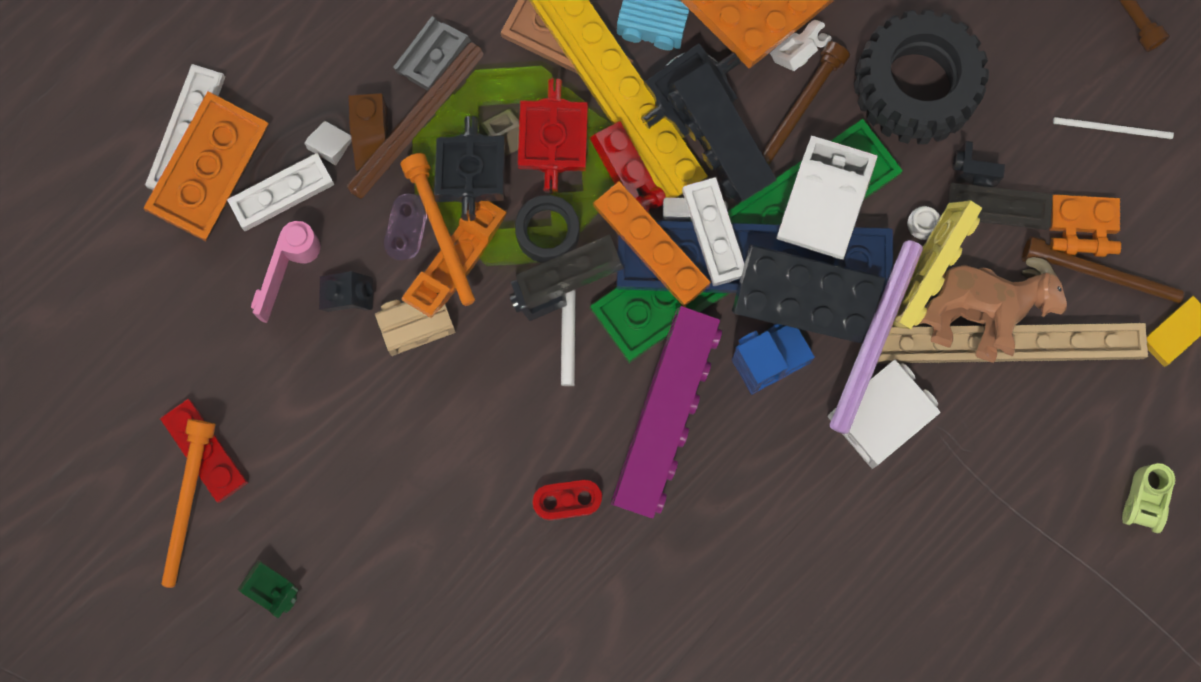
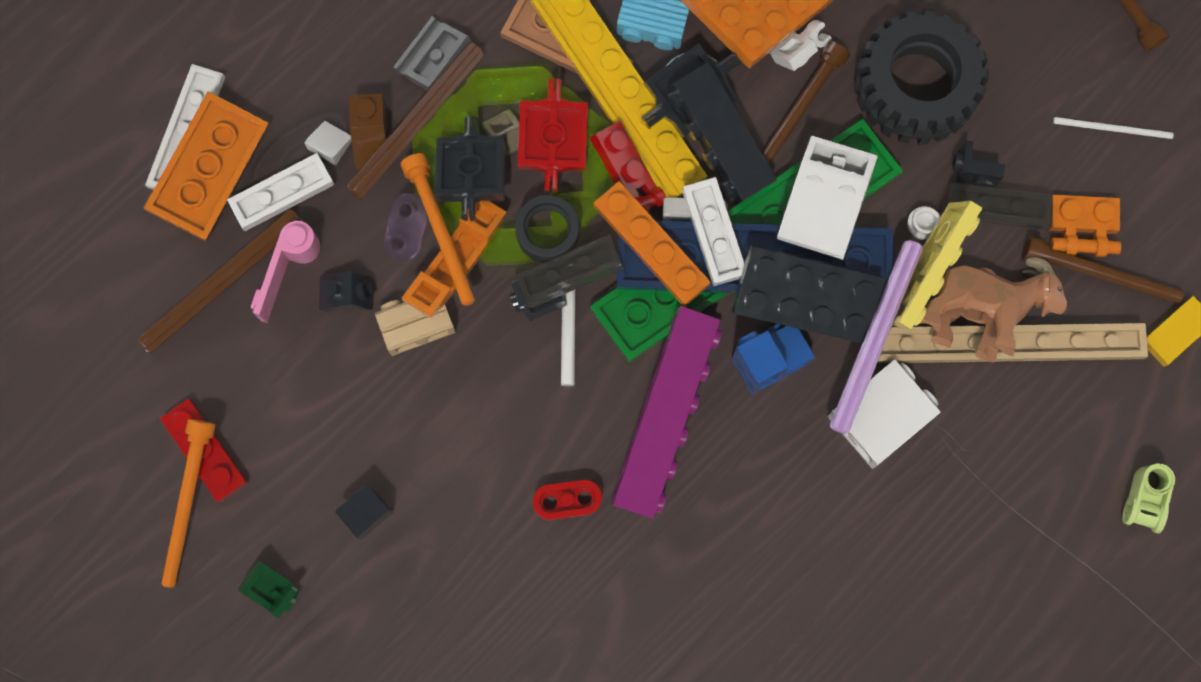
(215, 284): none -> reddish brown axle
(363, 511): none -> black panel

